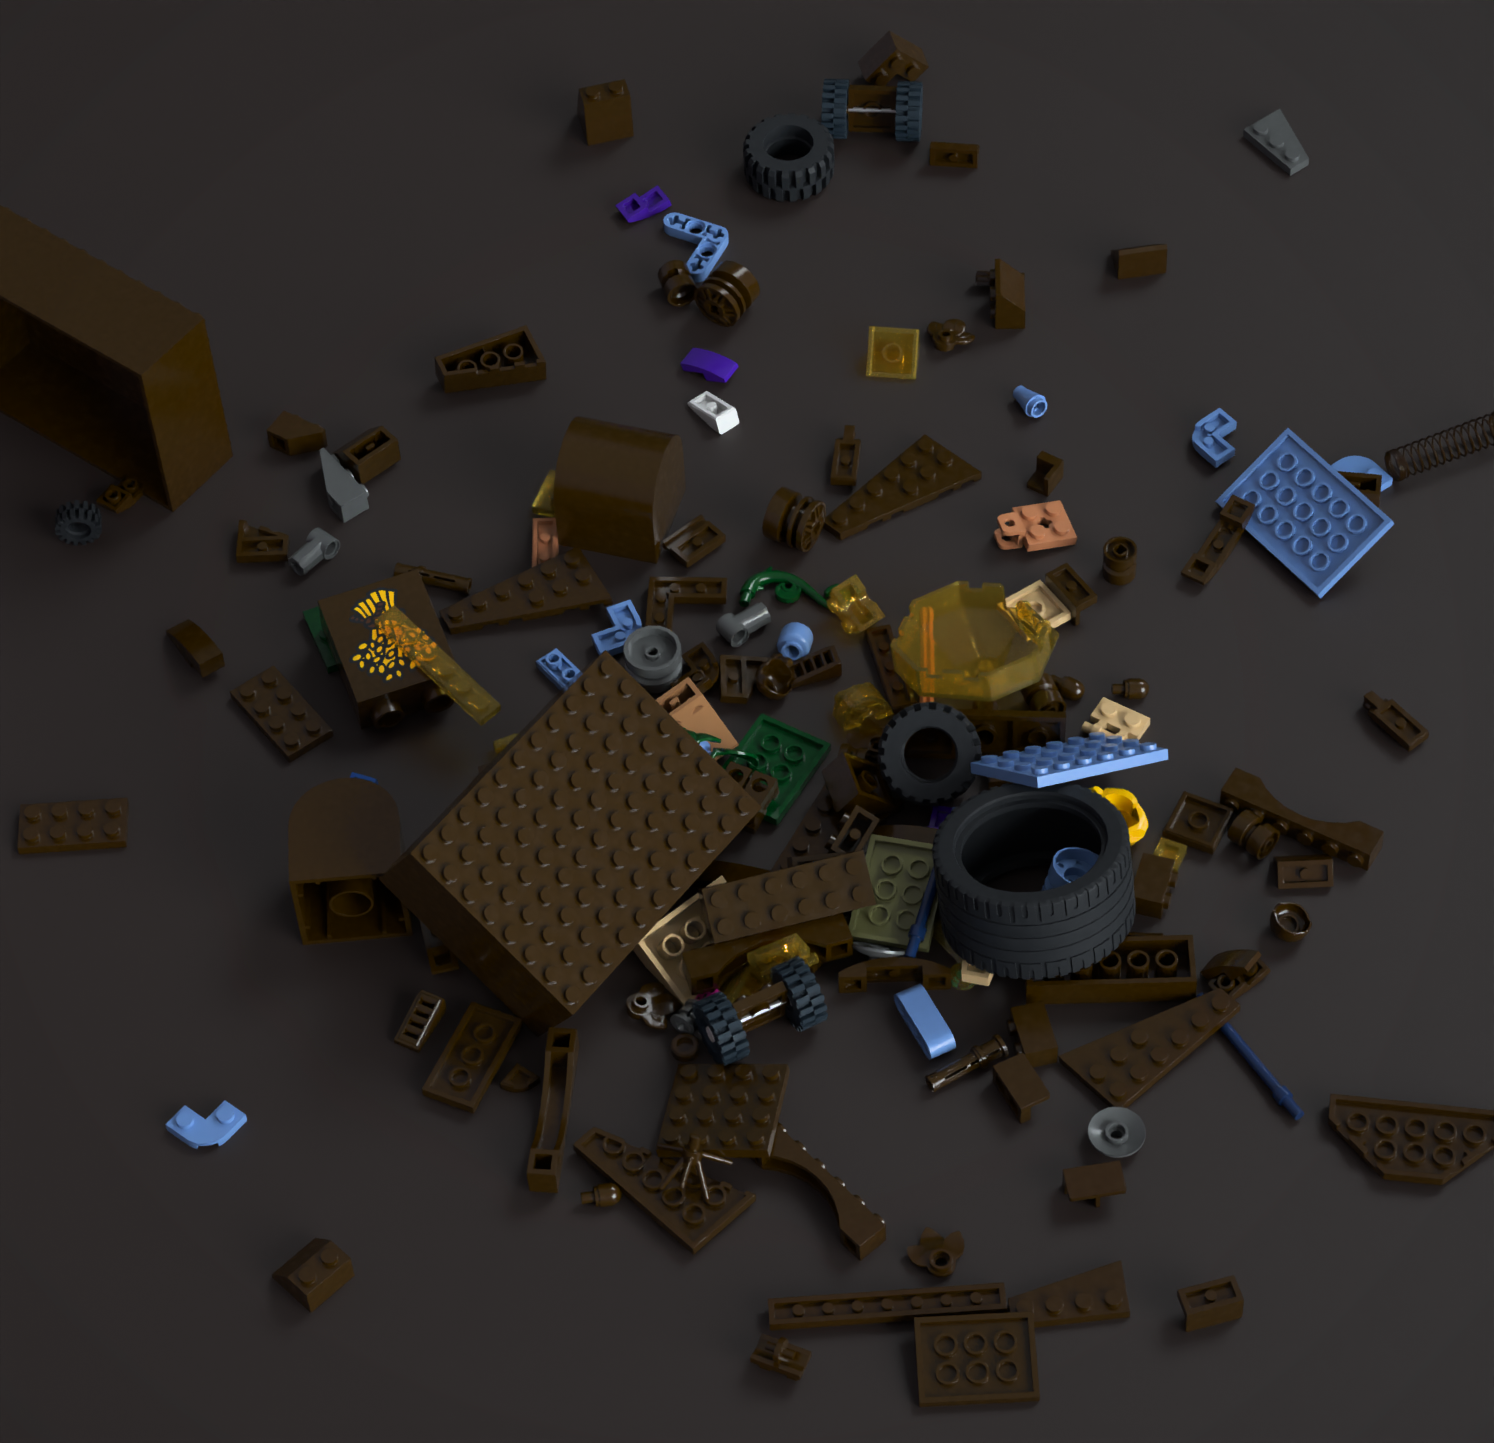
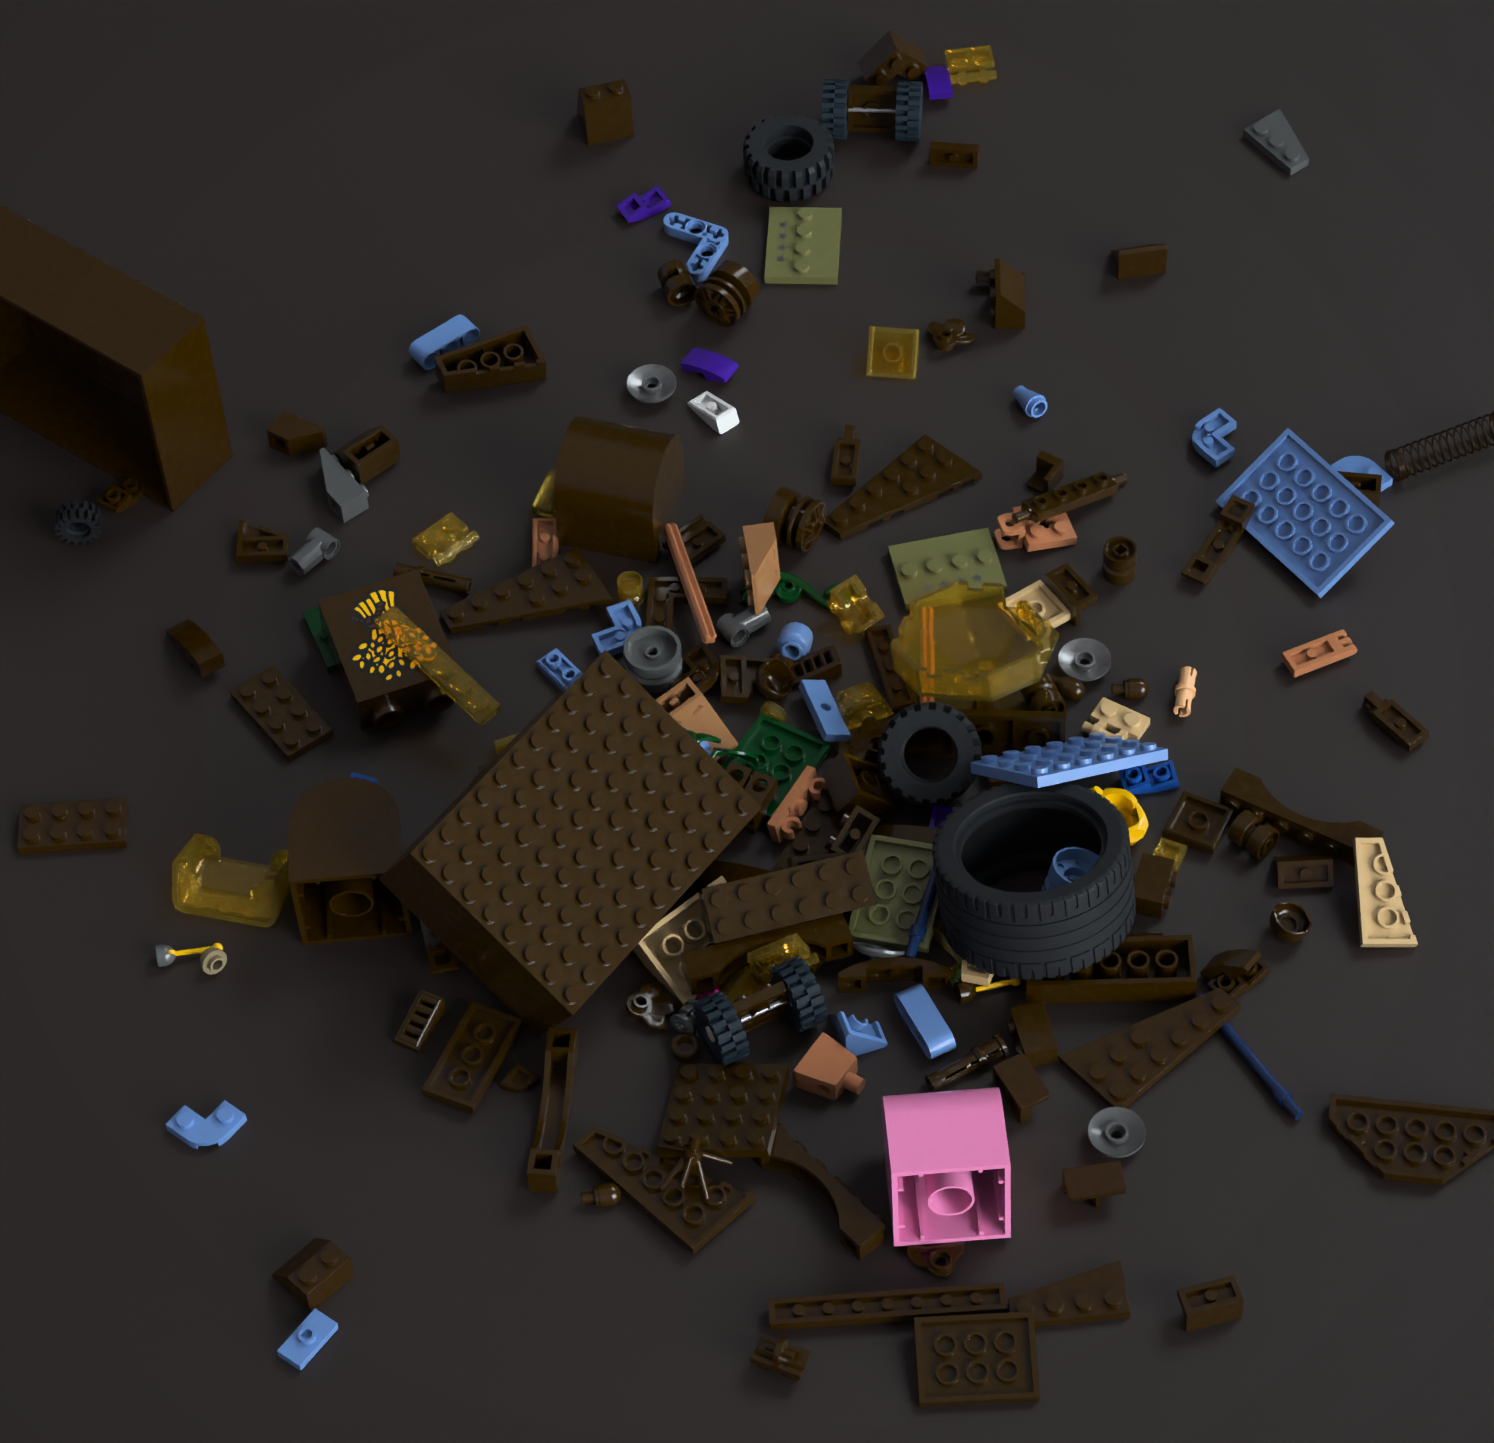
(166, 954): none -> hinge
(213, 960): none -> dark tan plate
(228, 887): none -> clear yellow windscreen
(307, 1339): none -> medium blue plate
(441, 535): none -> clear yellow plate
(443, 339): none -> medium blue beam
(630, 587): none -> clear yellow wheel
(651, 383): none -> flat silver dish
(689, 583): none -> nougat axle
(759, 563): none -> medium nougat slope
(774, 711): none -> clear yellow tile
(795, 804): none -> nougat plate
(803, 245): none -> olive plate
(824, 710): none -> medium blue tile
(828, 1069): none -> nougat torso
(858, 1035): none -> medium blue slope
(938, 82): none -> dark purple slope
(942, 560): none -> olive plate
(947, 1166): none -> bright pink brick
(966, 991): none -> dark brown hinge
(970, 59): none -> clear yellow plate
(1069, 497): none -> dark brown plate
(1087, 652): none -> flat silver dish
(1150, 779): none -> blue slope
(1185, 691): none -> light nougat pin
(1318, 653): none -> nougat hinge
(1379, 900): none -> tan wing

